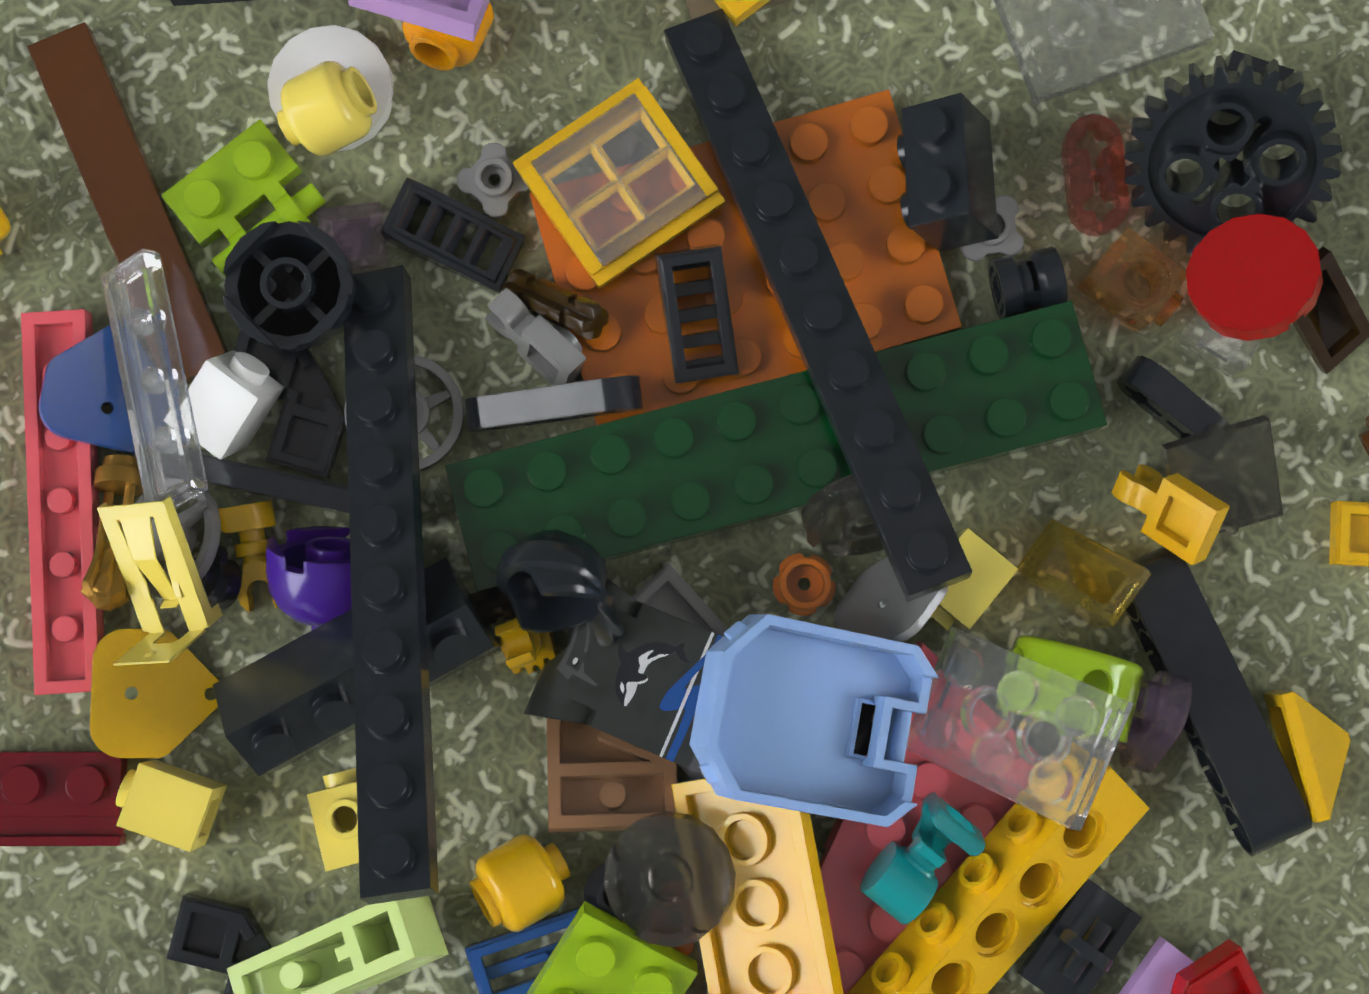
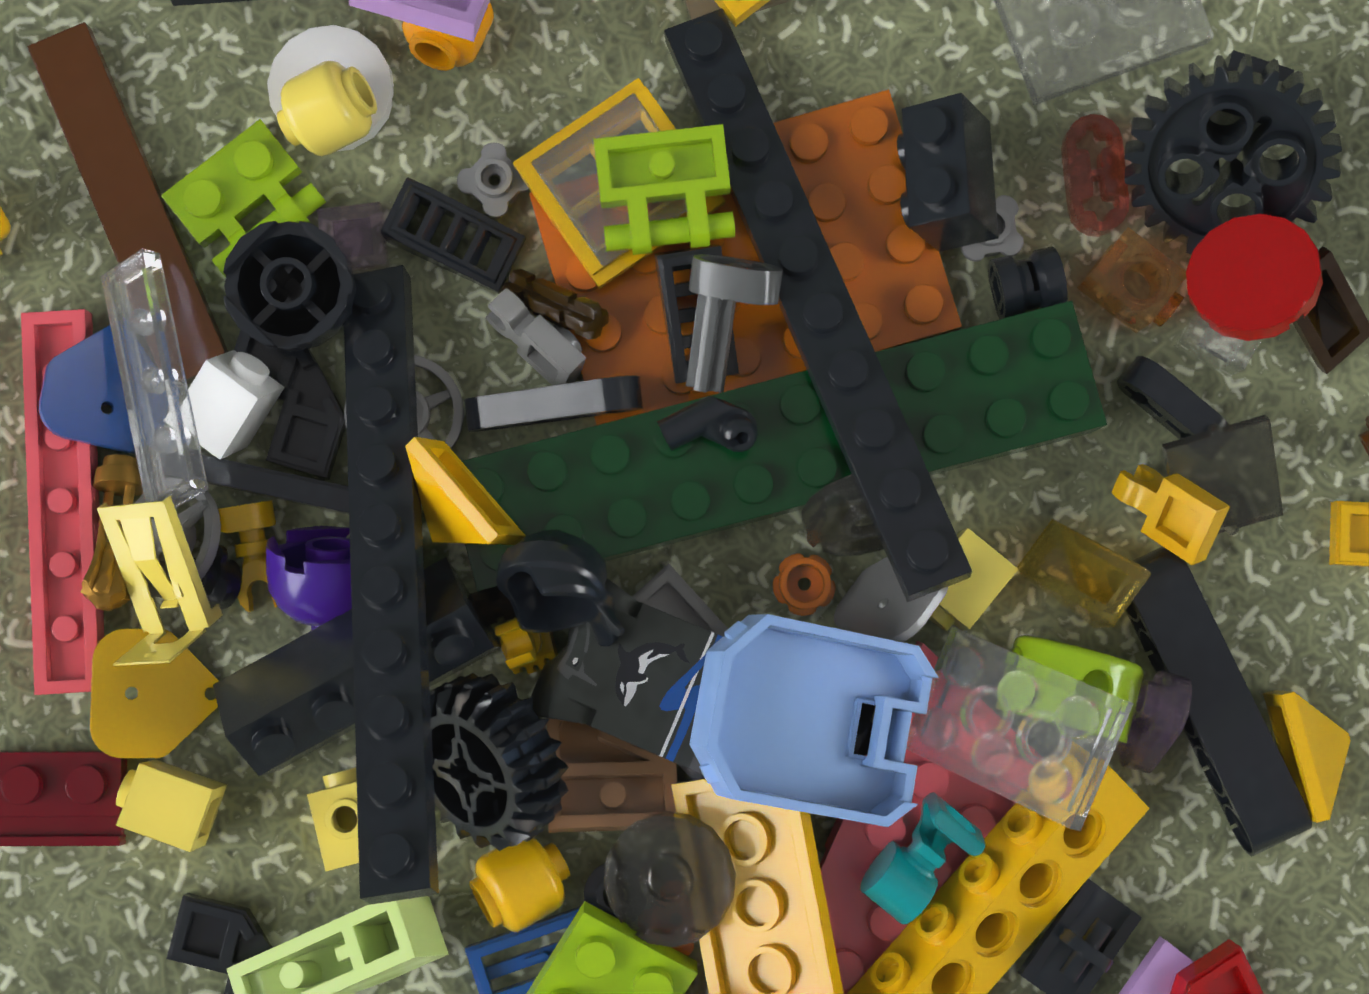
(454, 500): none -> yellow slope
(493, 762): none -> black gear
(662, 169): none -> lime plate
(713, 420): none -> black arm
(719, 285): none -> dark grey piece

